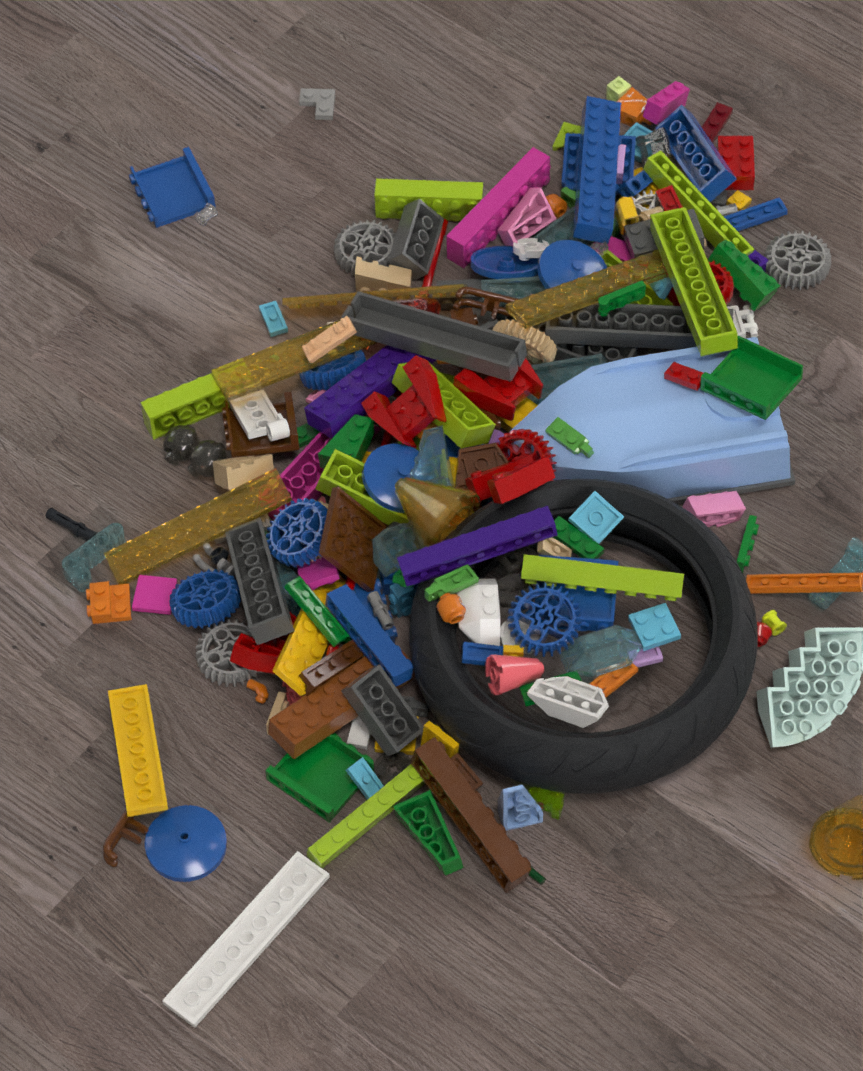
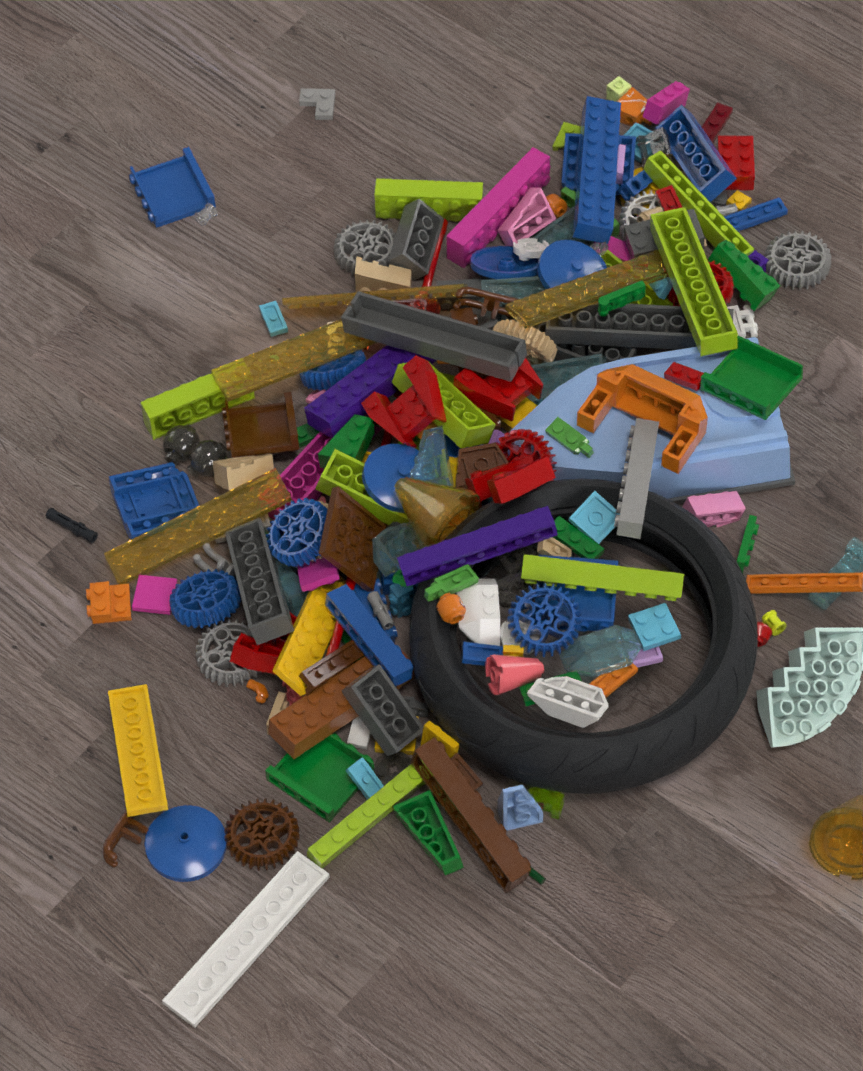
(108, 538): clear light blue beam -> none
(151, 497): none -> blue wedge
(218, 553): black plate -> none
(259, 416): white hinge -> none
(262, 834): none -> reddish brown gear
(316, 611): green tile -> none
(329, 339): light nougat plate -> none
(625, 213): yellow brick -> none
(637, 479): none -> light grey brick
(652, 399): none -> orange wedge

